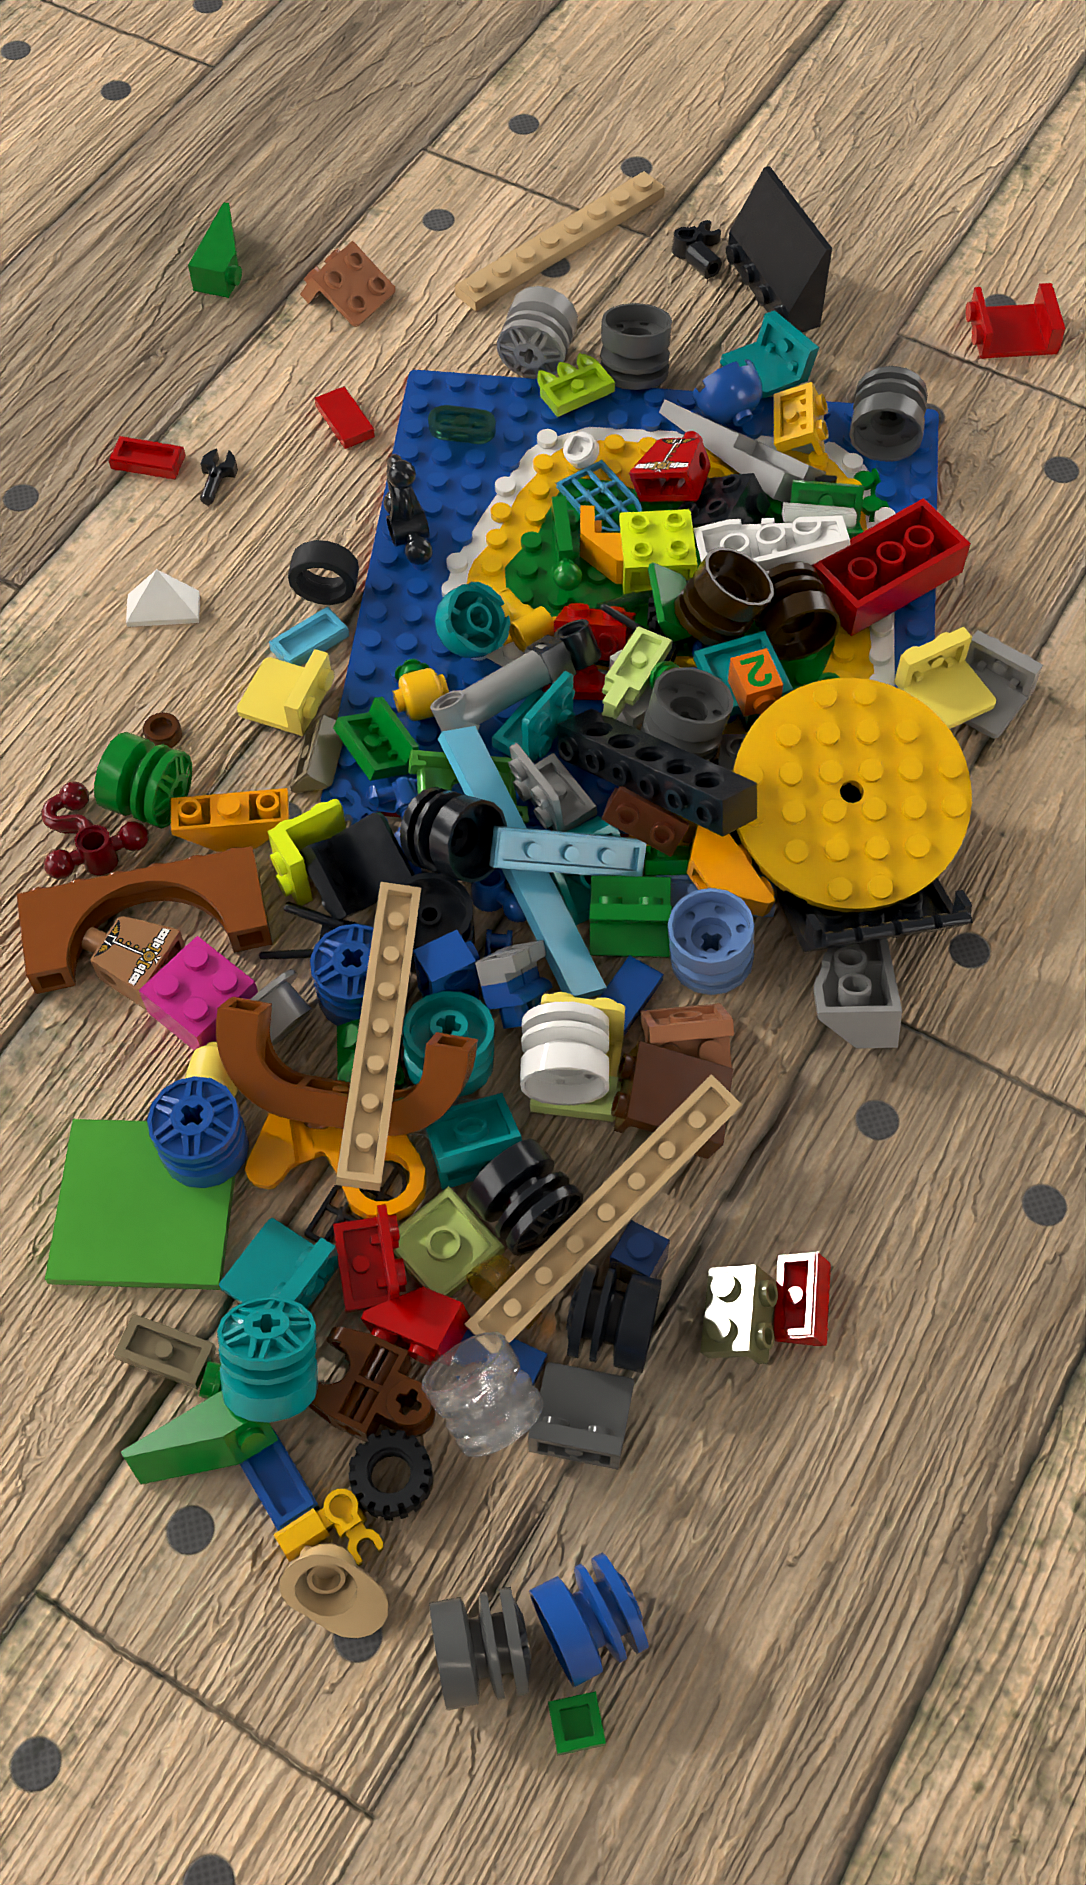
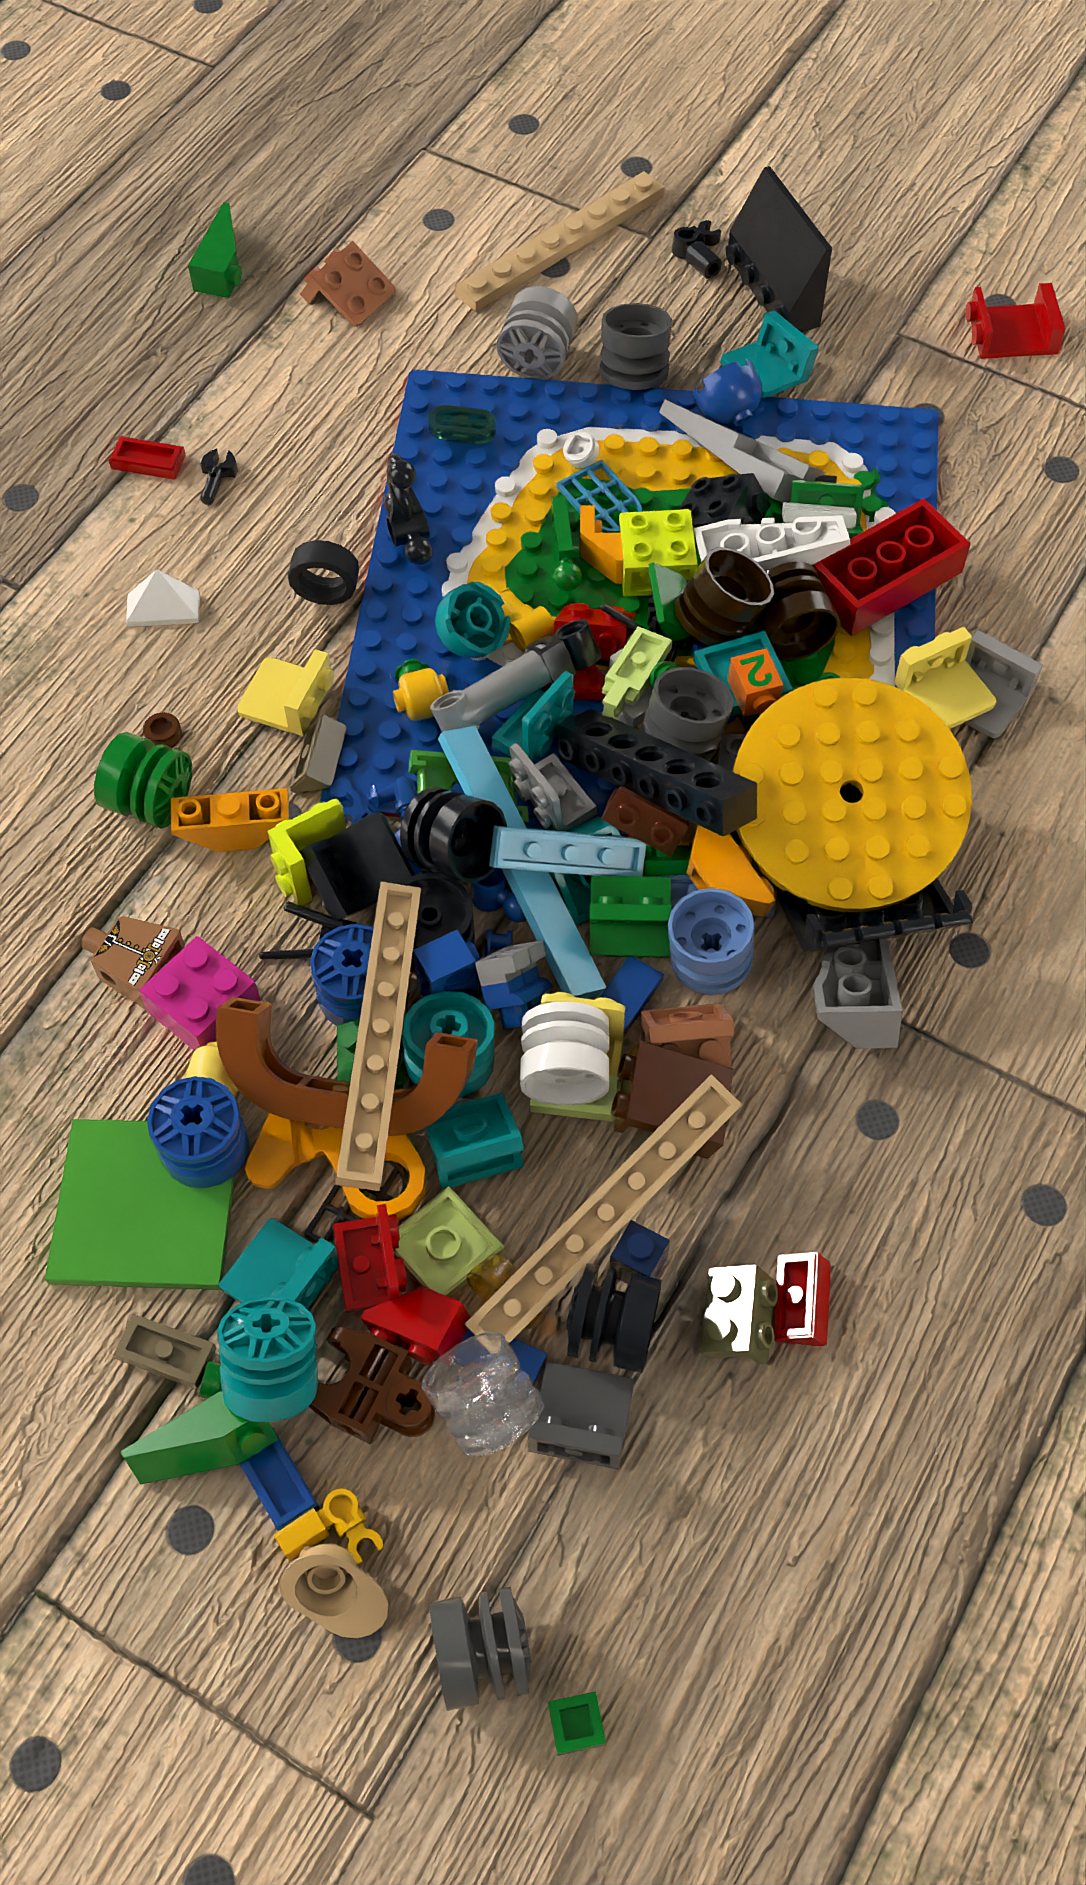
(59, 916): dark orange arch -> none
(93, 842): dark red piece -> none
(287, 1005): light grey piece -> none
(316, 632): medium azure tile -> none
(344, 417): red tile -> none
(377, 740): green bracket -> none
(389, 1445): black tyre -> none
(524, 1196): black wheel -> none
(574, 385): lime plate -> none
(589, 1619): blue wheel -> none
(629, 601): clear green piece -> none
(672, 470): red torso -> none
(800, 418): yellow bracket -> none
(888, 413): dark grey wheel -> none

